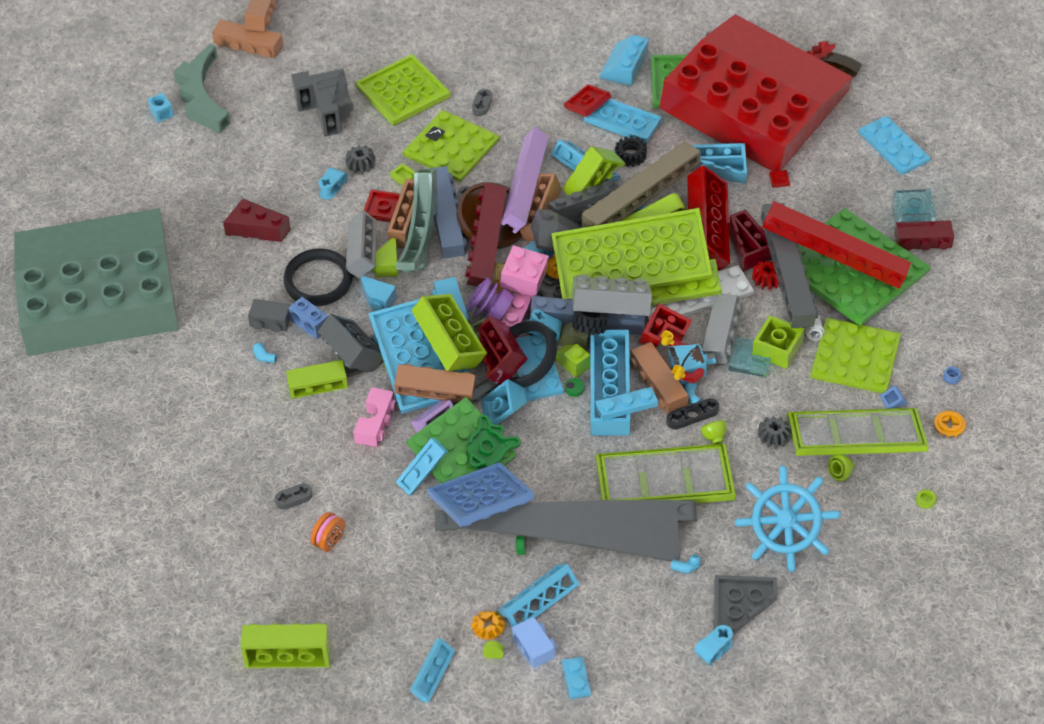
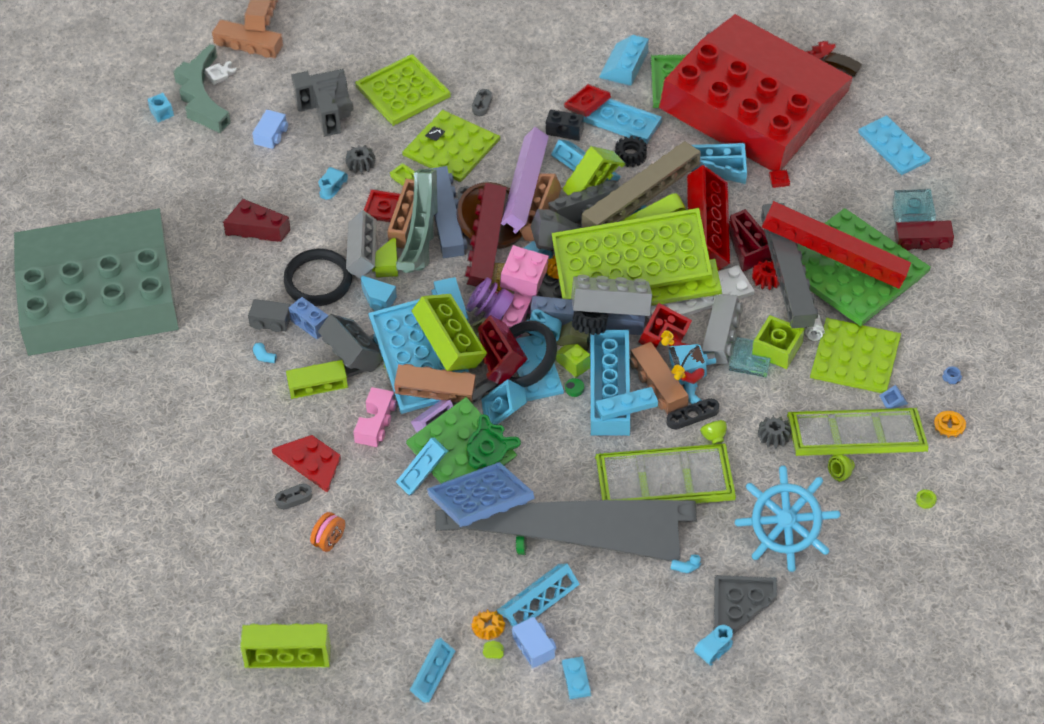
(219, 73): none -> white plate
(270, 129): none -> light blue brick
(311, 459): none -> red wing
(564, 125): none -> black brick

